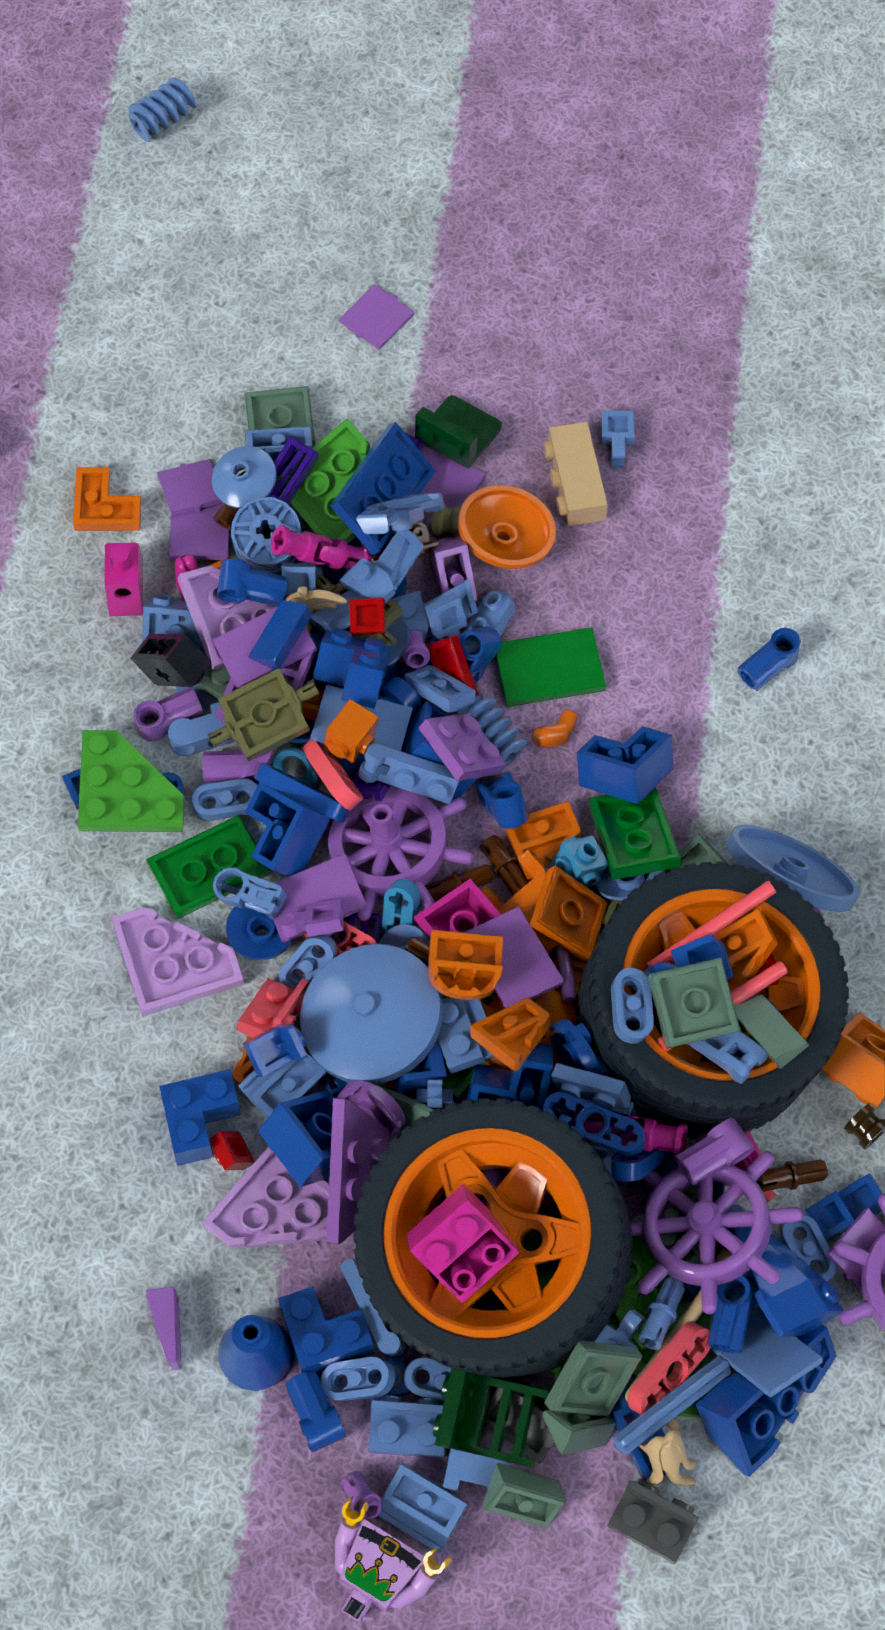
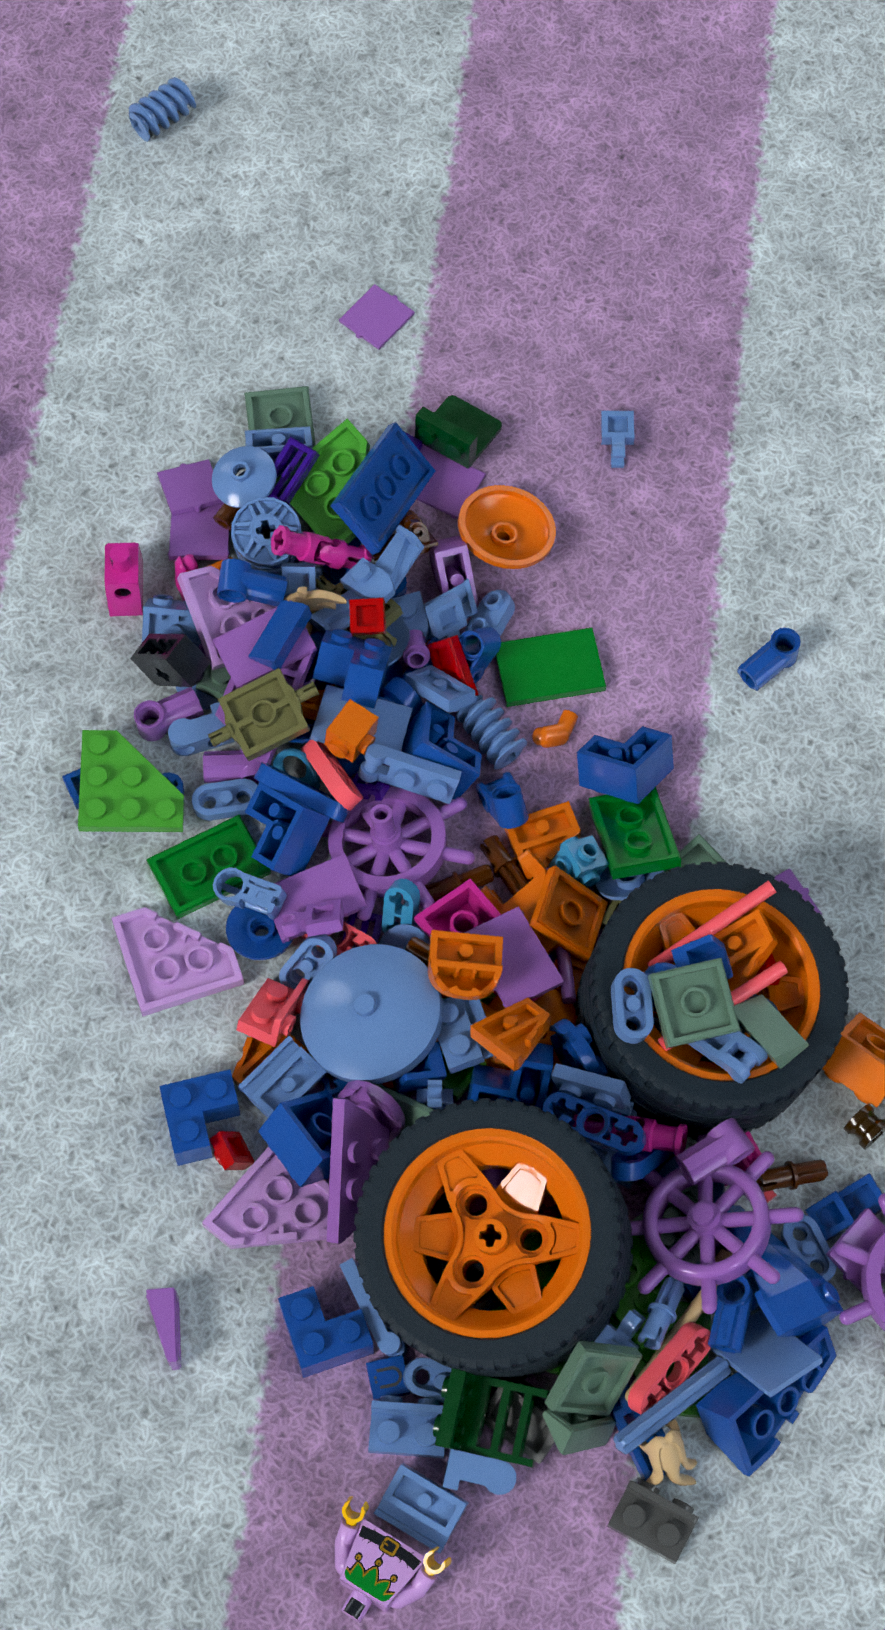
(97, 510): orange plate -> none
(255, 1353): blue cone -> none
(275, 1048): blue bracket -> none
(318, 1419): blue piece -> none
(360, 1379): medium blue plate -> none
(361, 1492): medium lavender pin -> none
(399, 513): medium blue plate -> none
(446, 521): olive wheel -> none
(461, 1243): dark pink slope -> none
(462, 746): medium lavender plate -> none
(524, 1495): sand green slope -> none
(575, 474): tan brick -> none
(795, 864): medium blue dish -> none

